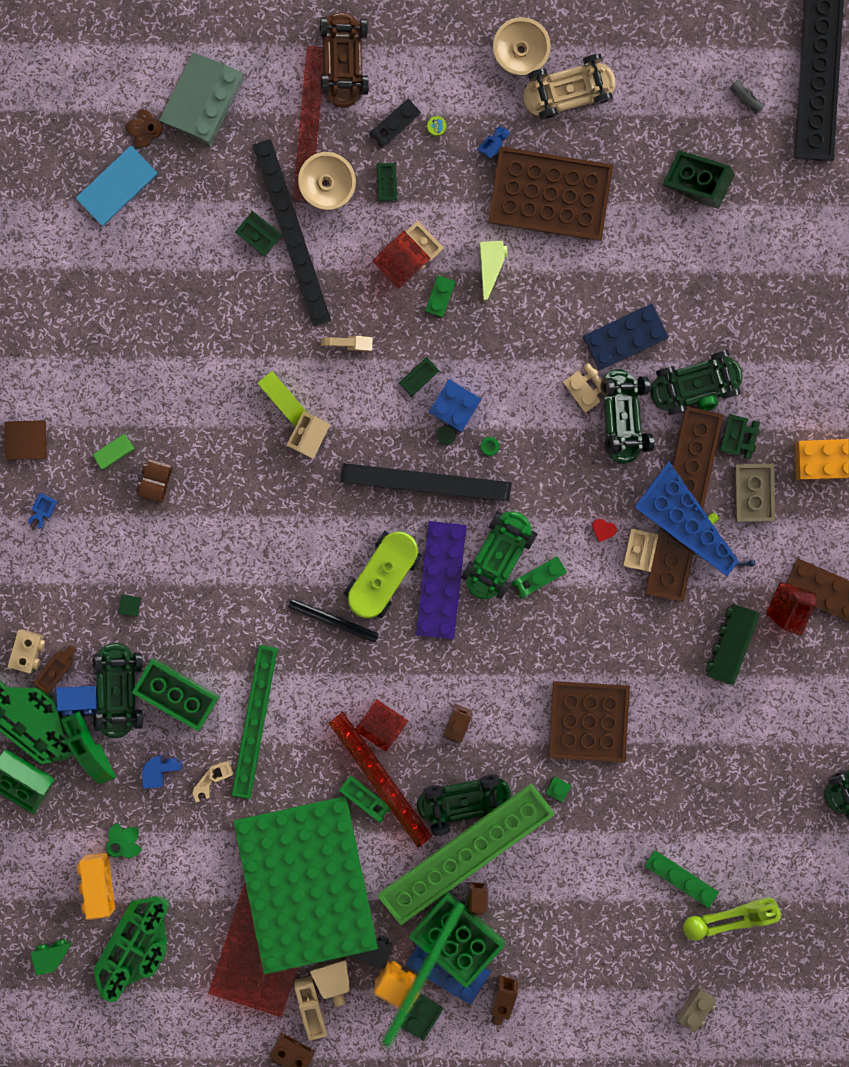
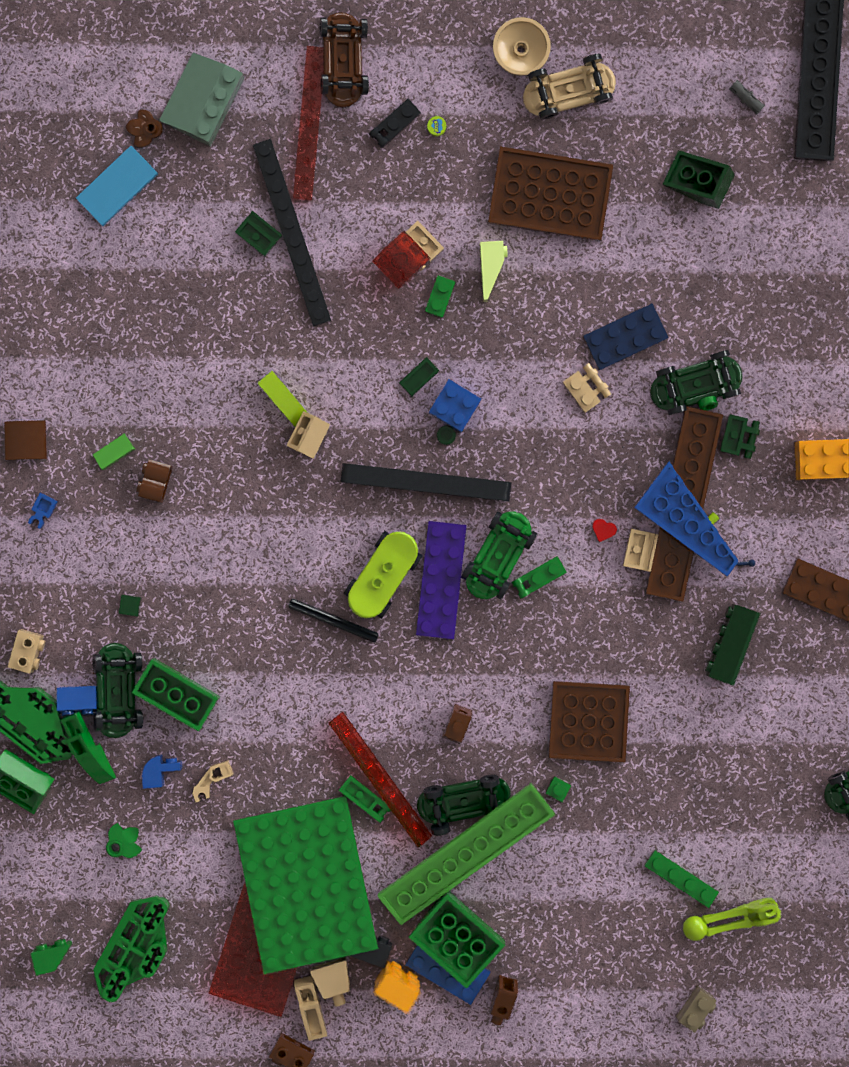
(55, 670): reddish brown hinge -> none
(96, 885): light orange brick -> none
(254, 721): green tile -> none
(330, 168): tan dish -> none
(353, 343): tan piece -> none
(381, 725): clear red slope -> none
(387, 182): dark green plate -> none
(422, 975): green tile -> none
(422, 1017): dark green plate -> none
(478, 898): reddish brown brick -> none
(489, 446): green tile -> none
(493, 143): blue plate -> none
(623, 415): dark green piece -> none
(754, 492): dark tan plate -> none
(791, 607): clear red slope -> none

